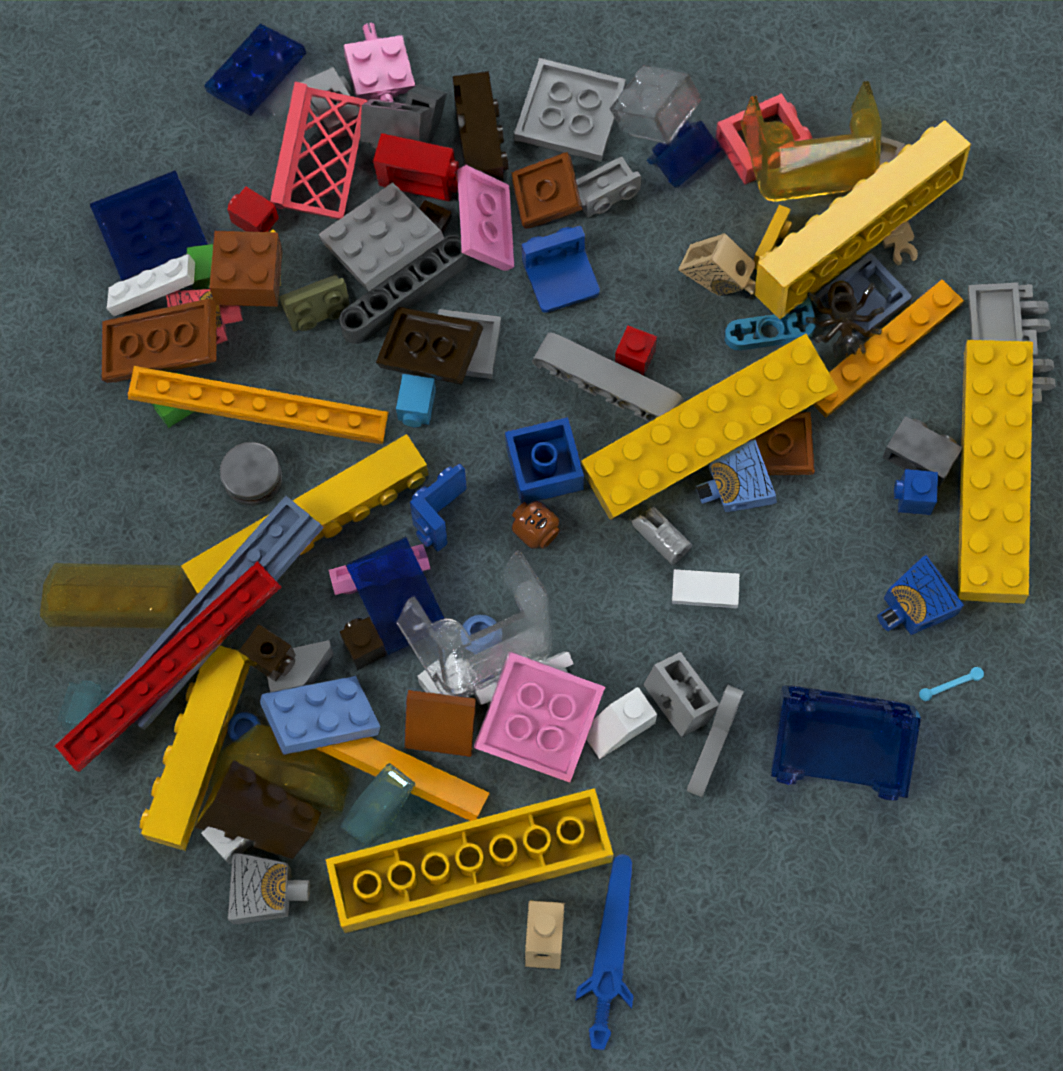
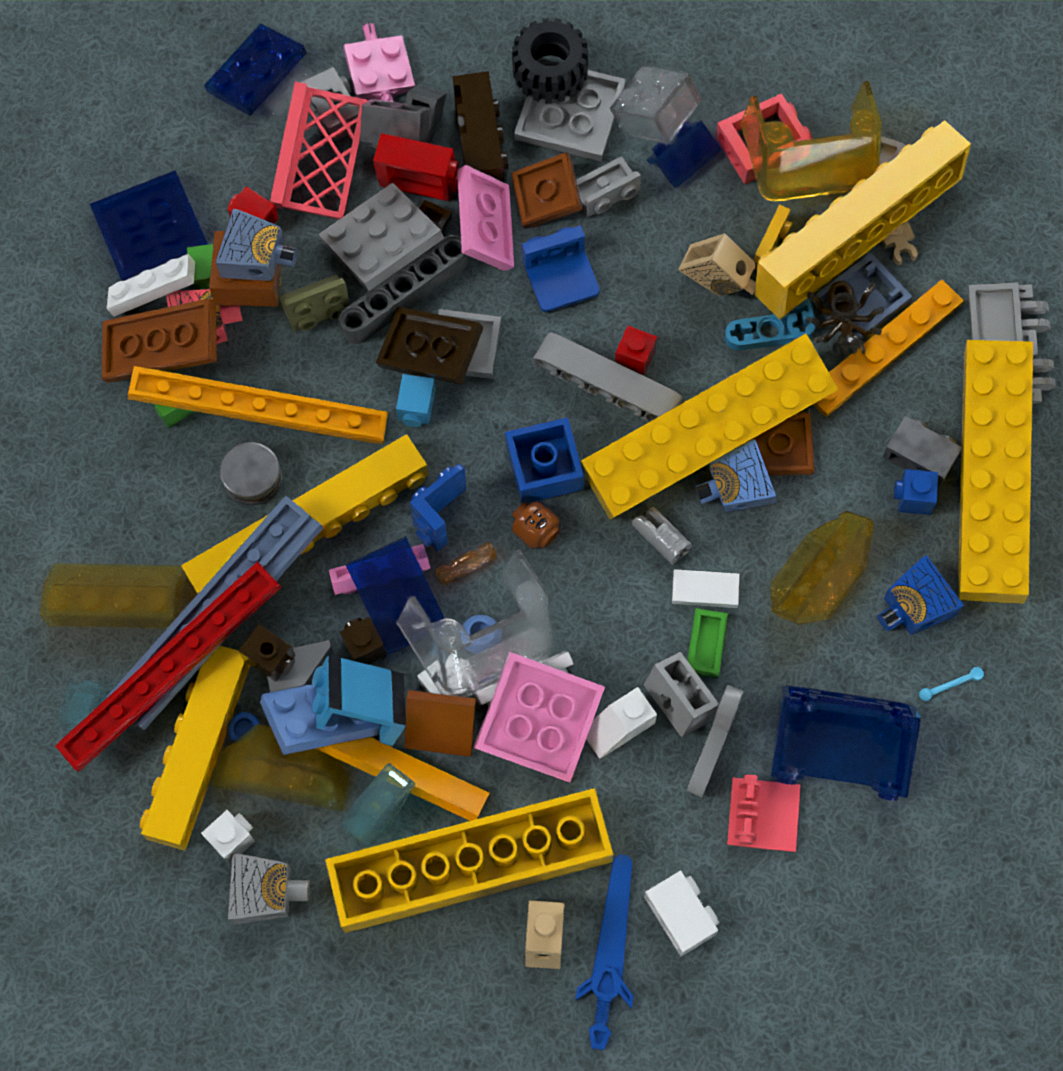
(253, 249): none -> sand blue torso
(258, 811): dark brown wedge -> none
(360, 693): none -> dark azure panel
(466, 563): none -> clear orange axle
(550, 39): none -> black tyre
(681, 912): none -> white brick
(707, 642): none -> bright green tile
(763, 814): none -> coral hinge
(822, 569): none -> clear yellow wedge

